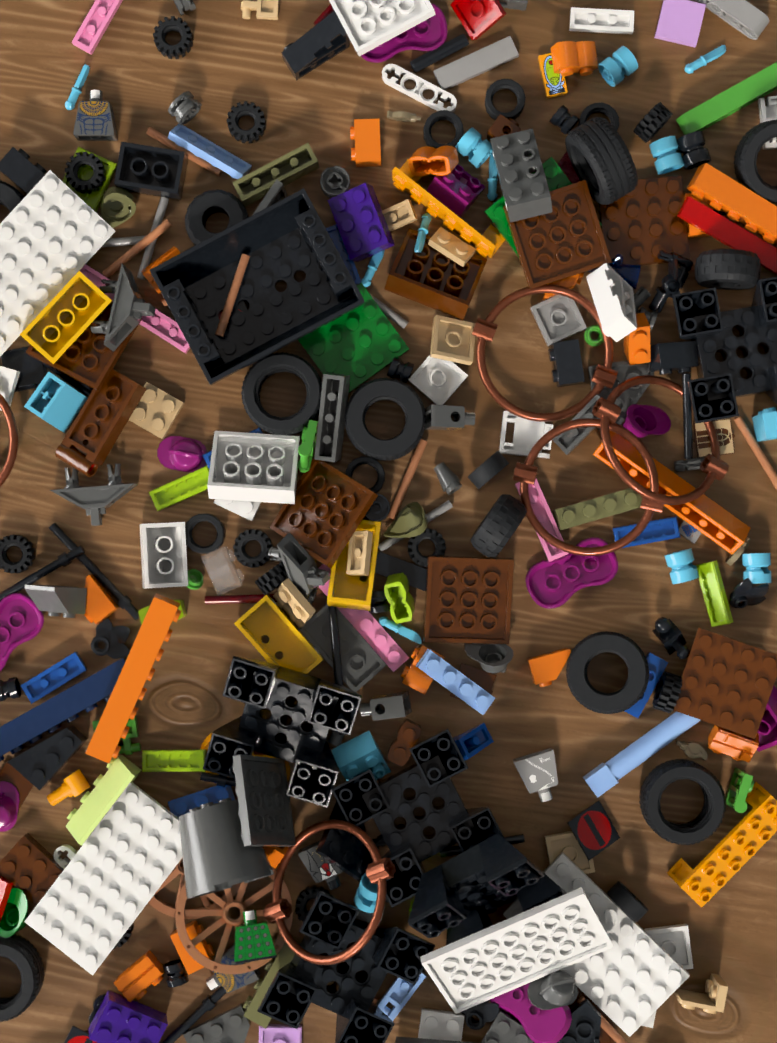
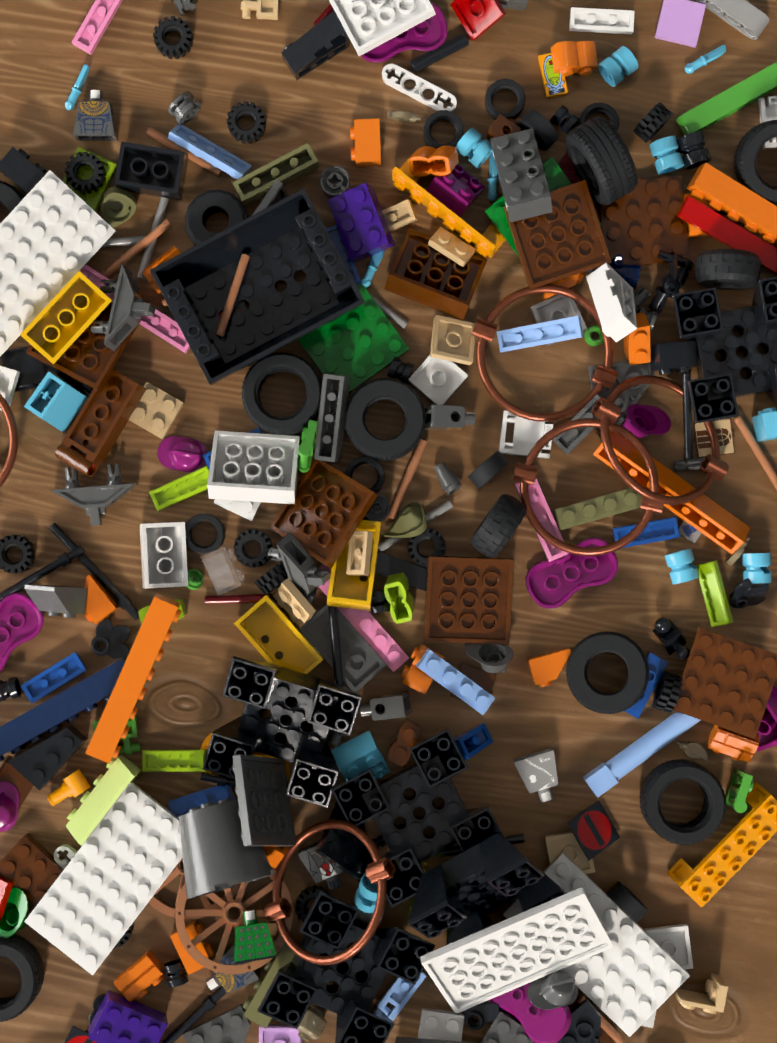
(312, 1024): none -> dark tan head
(402, 630): medium azure piece -> none
(422, 232): medium azure piece -> none
(476, 63): light grey tile -> none
(540, 334): none -> light blue plate
(543, 130): none -> black tyre
(567, 363): black brick -> none

